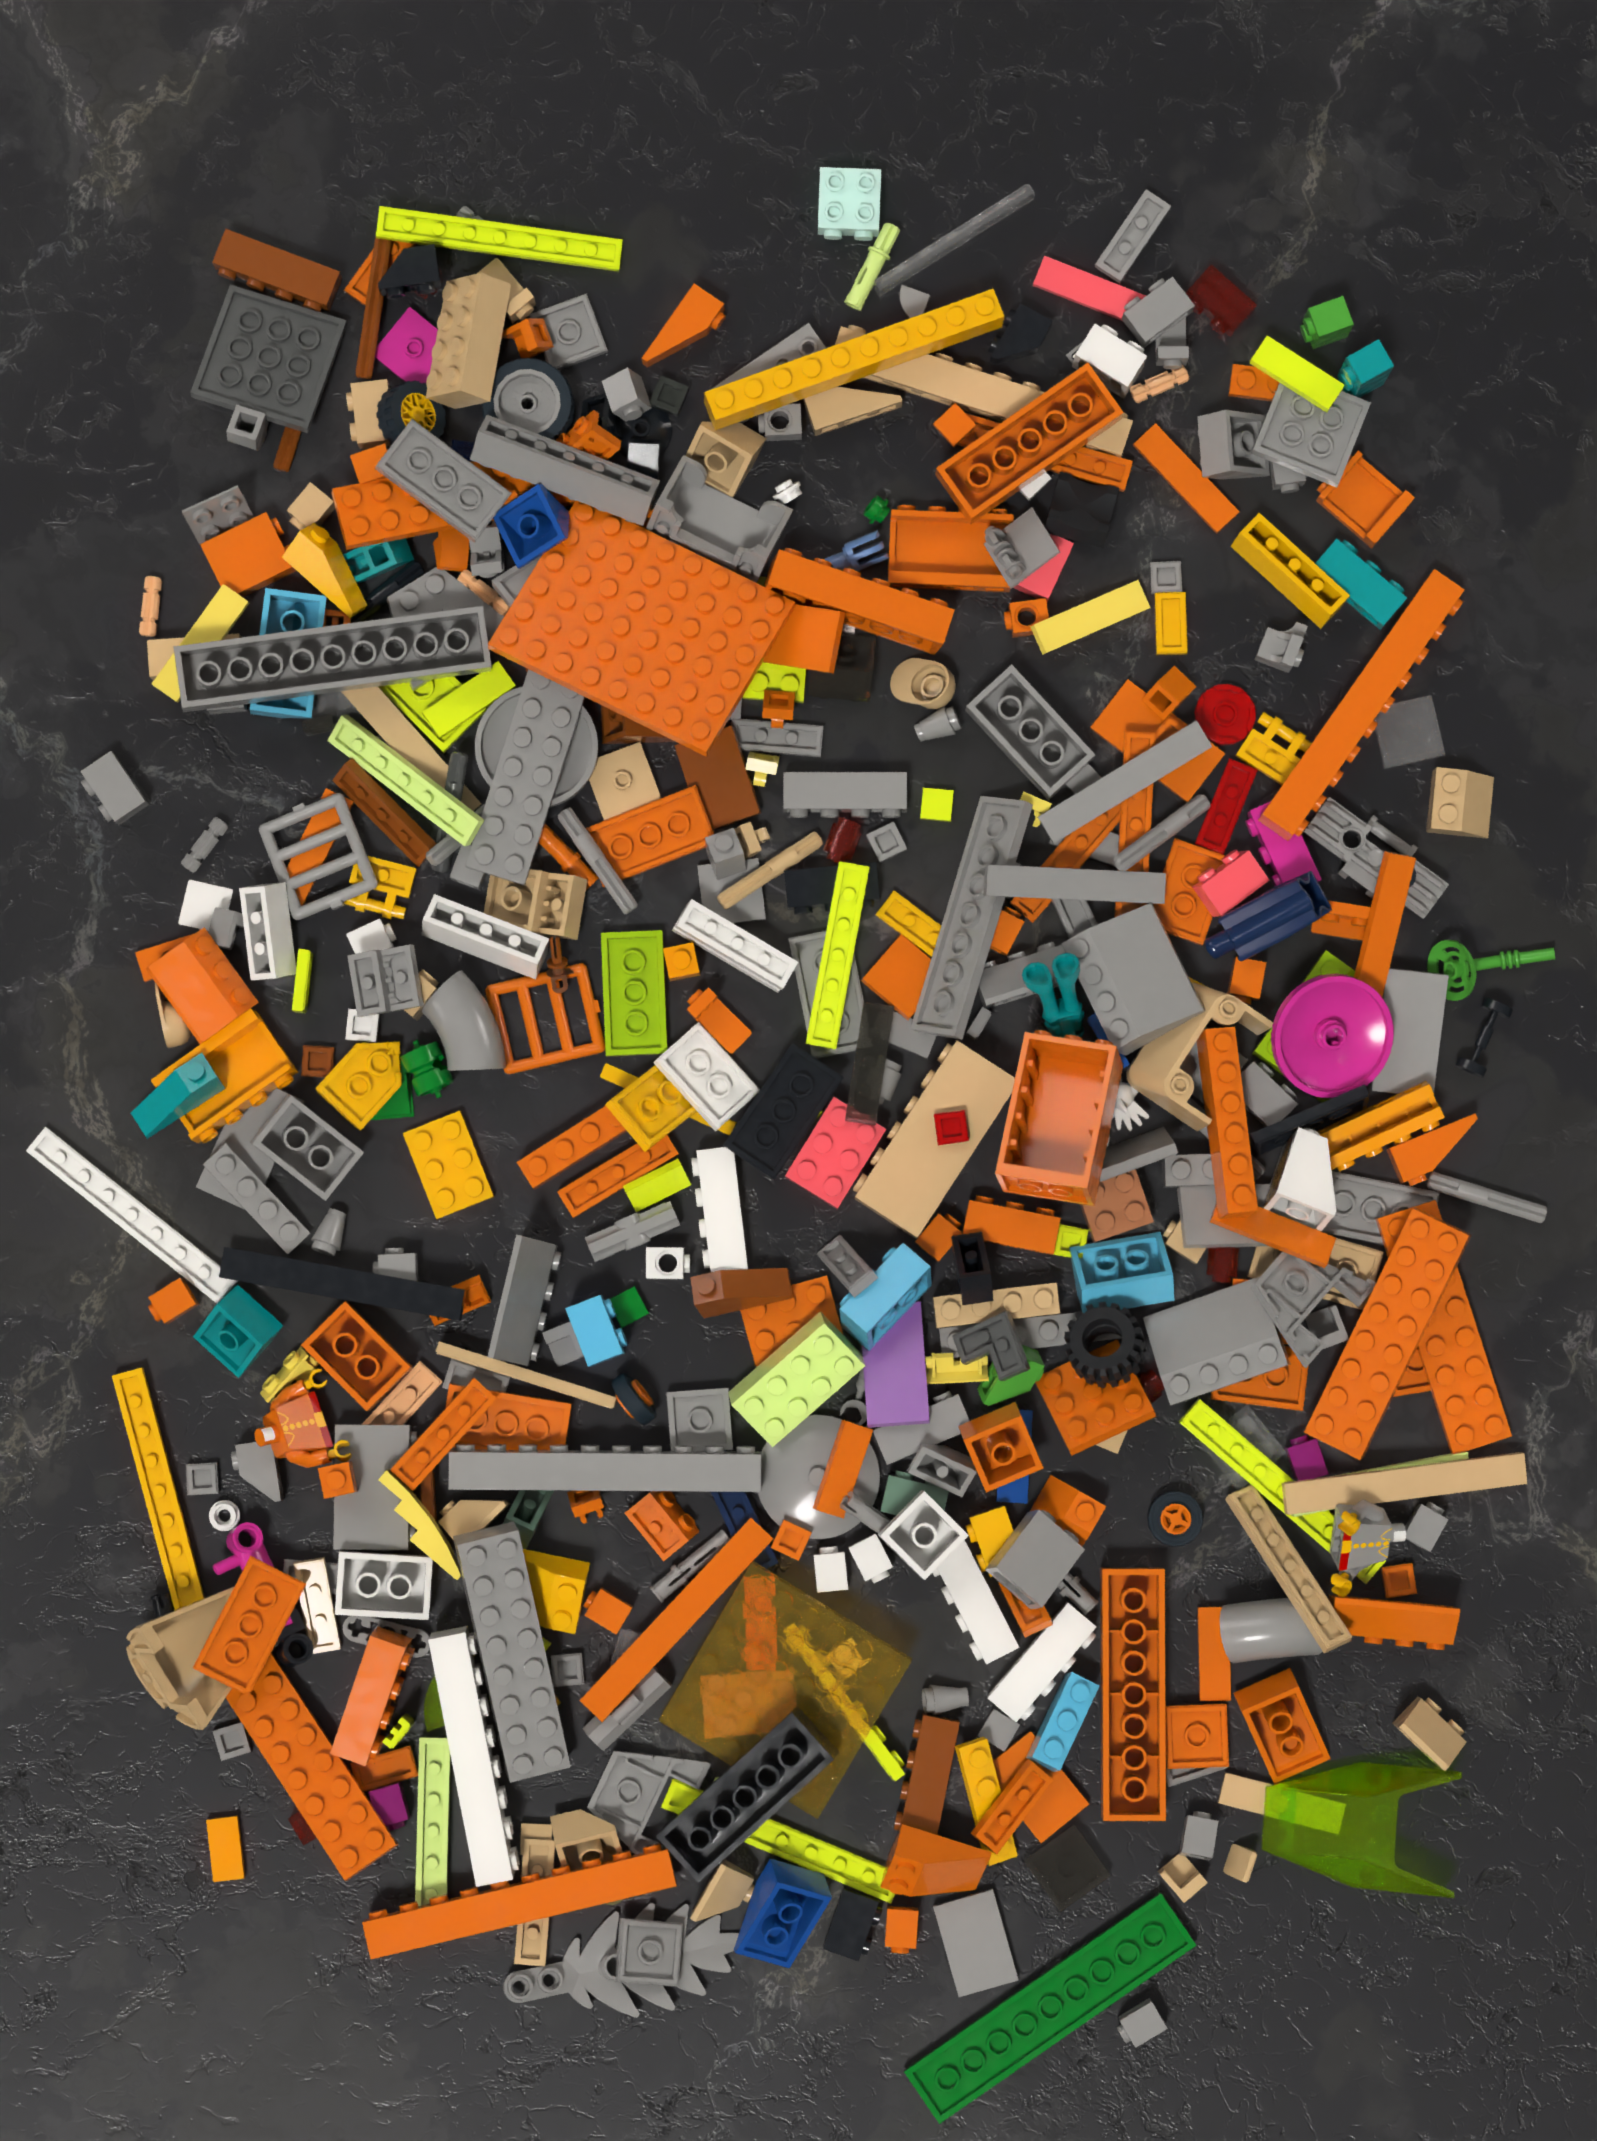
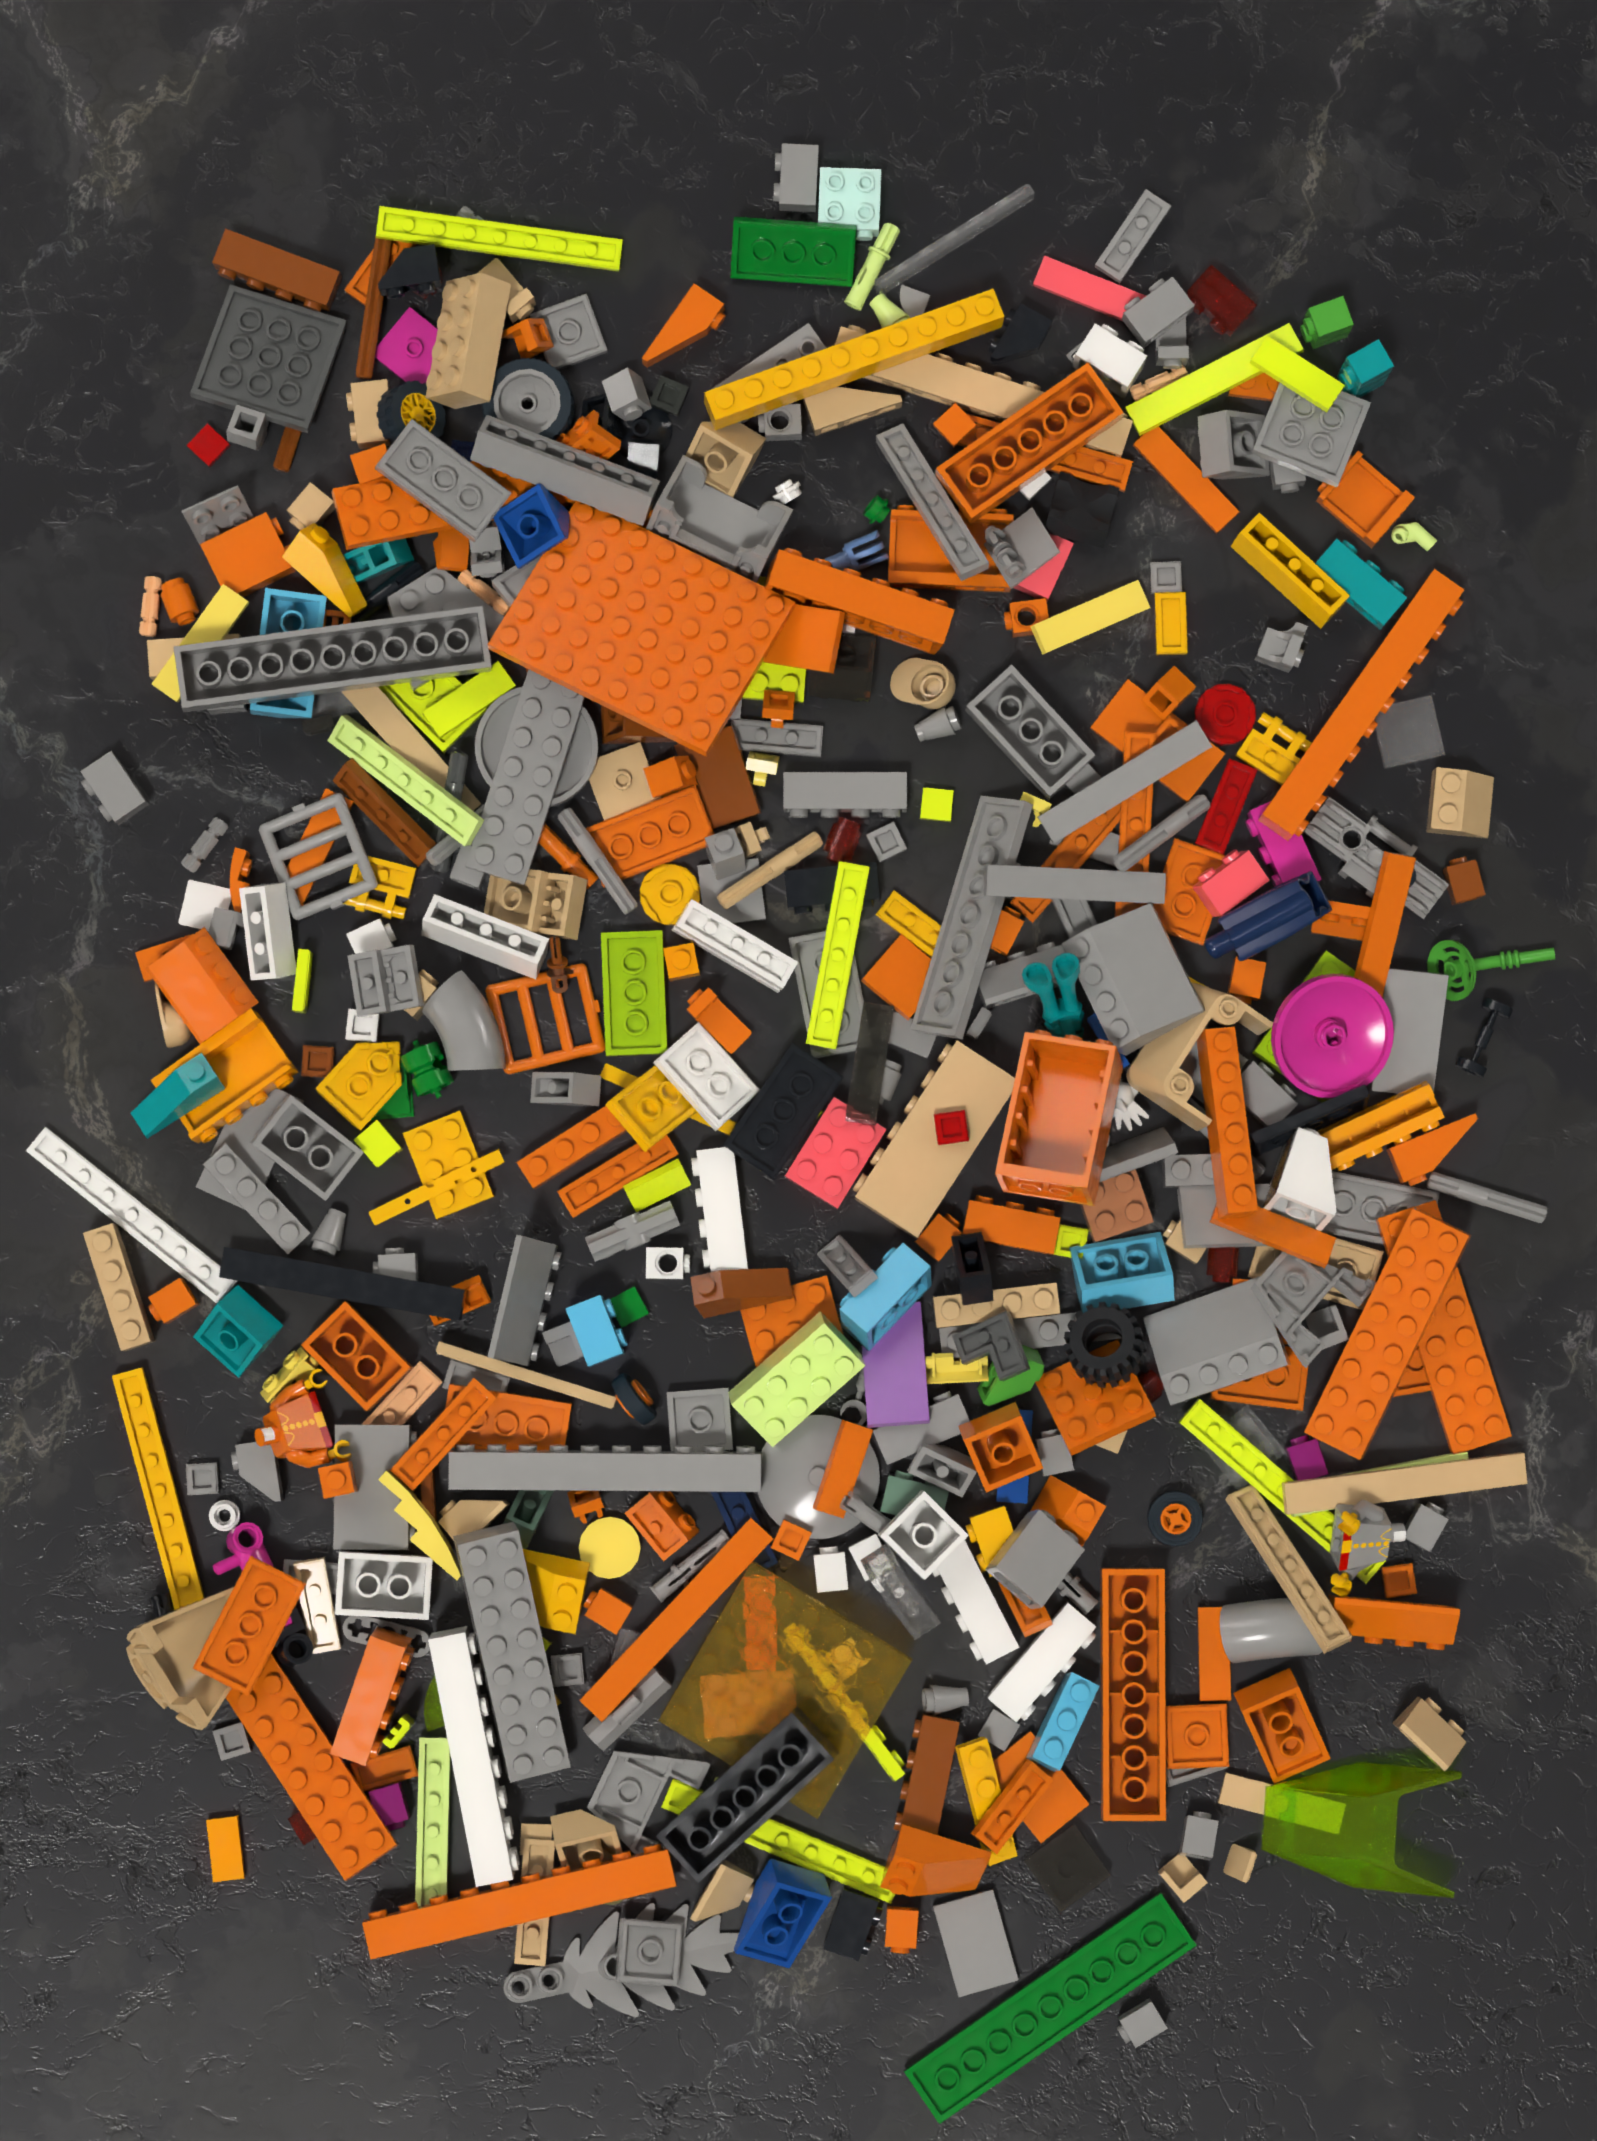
(119, 1287): none -> tan brick
(179, 601): none -> orange brick
(208, 445): none -> red tile
(240, 867): none -> orange slope
(377, 1143): none -> neon yellow panel
(440, 1186): none -> yellow piece
(565, 1088): none -> light grey slope
(610, 1547): none -> light yellow tile
(667, 892): none -> yellow tile
(670, 776): none -> orange brick
(793, 251): none -> green tile
(797, 178): none -> light grey brick
(887, 311): none -> yellowish green cone
(900, 1591): none -> clear brick
(932, 502): none -> light grey plate
(1053, 1453): none -> light grey brick
(1204, 383): none -> neon yellow tile
(1413, 532): none -> yellowish green arm
(1463, 880): none -> dark orange brick

